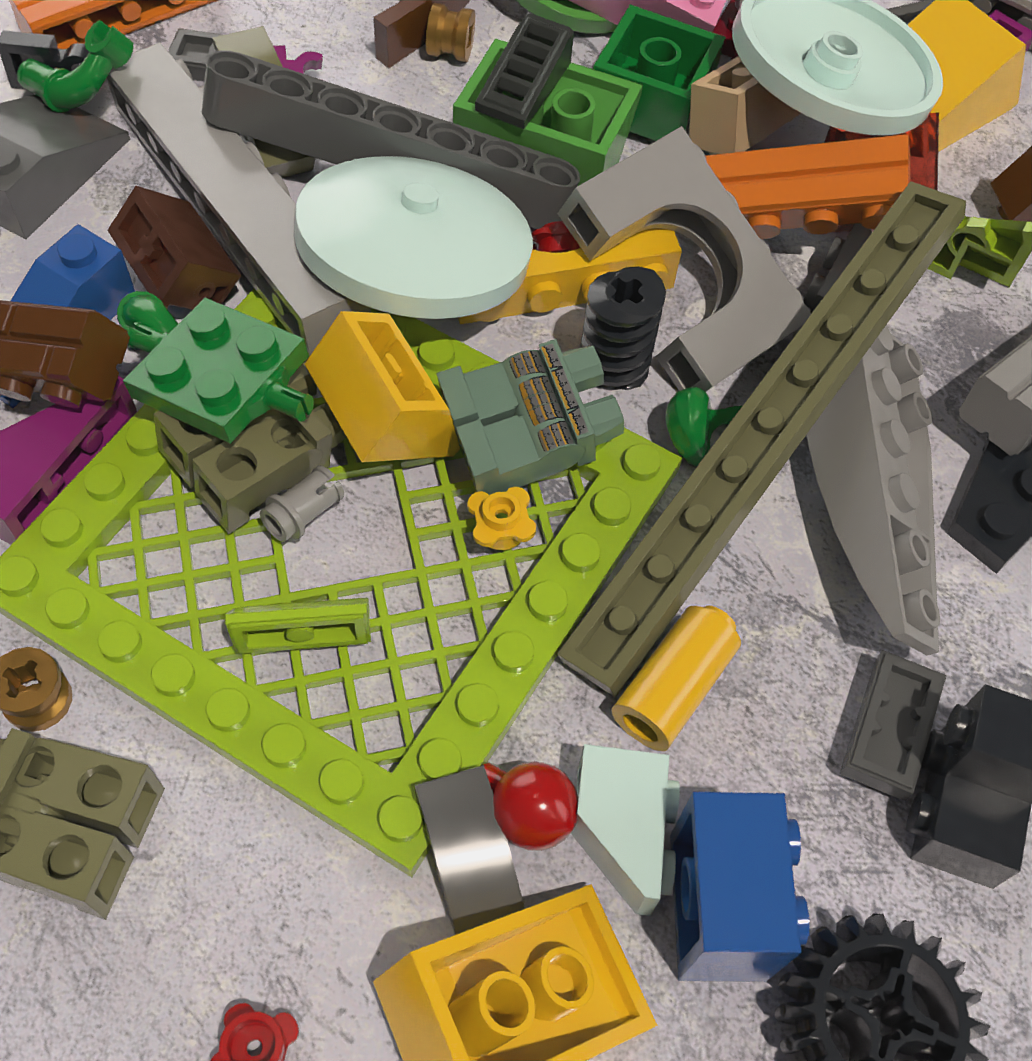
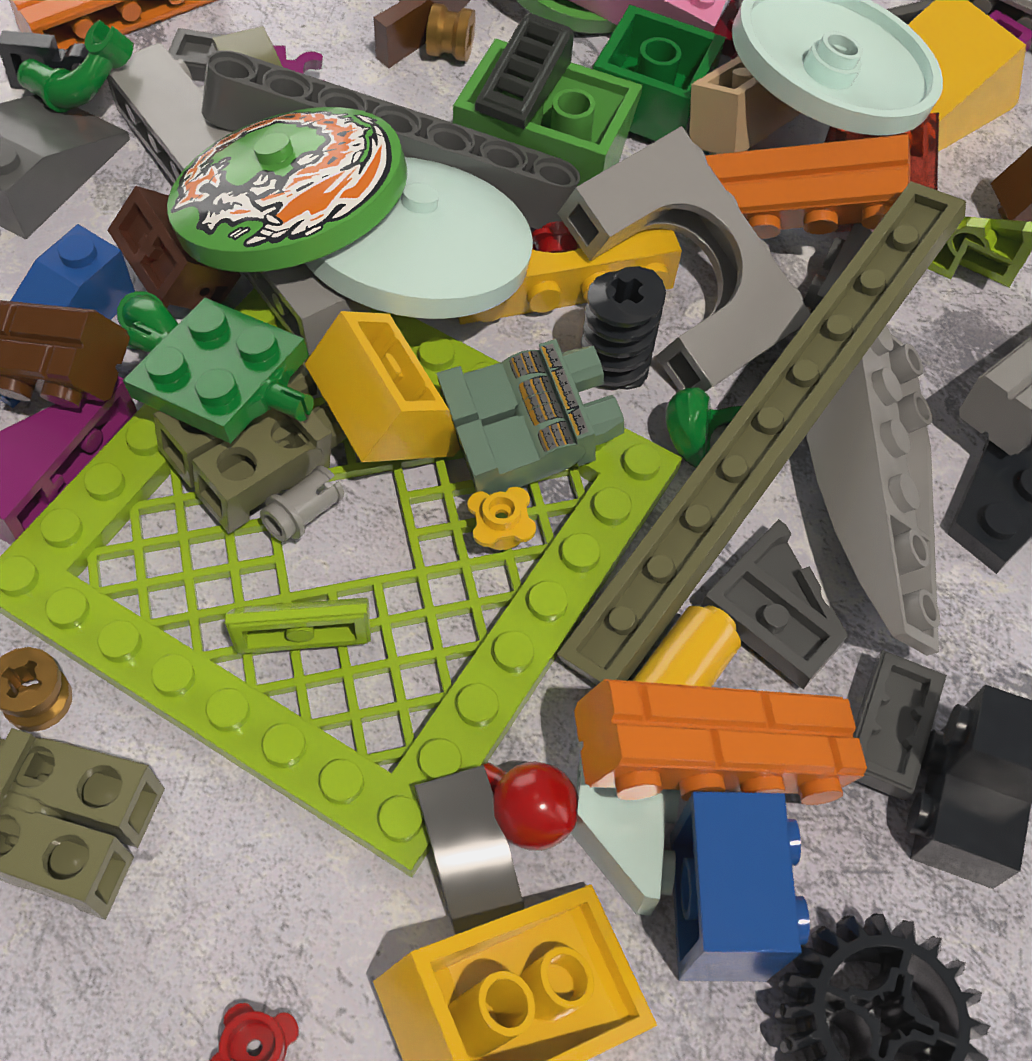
(288, 189): none -> dish
(716, 741): none -> orange brick
(779, 608): none -> dark grey wing

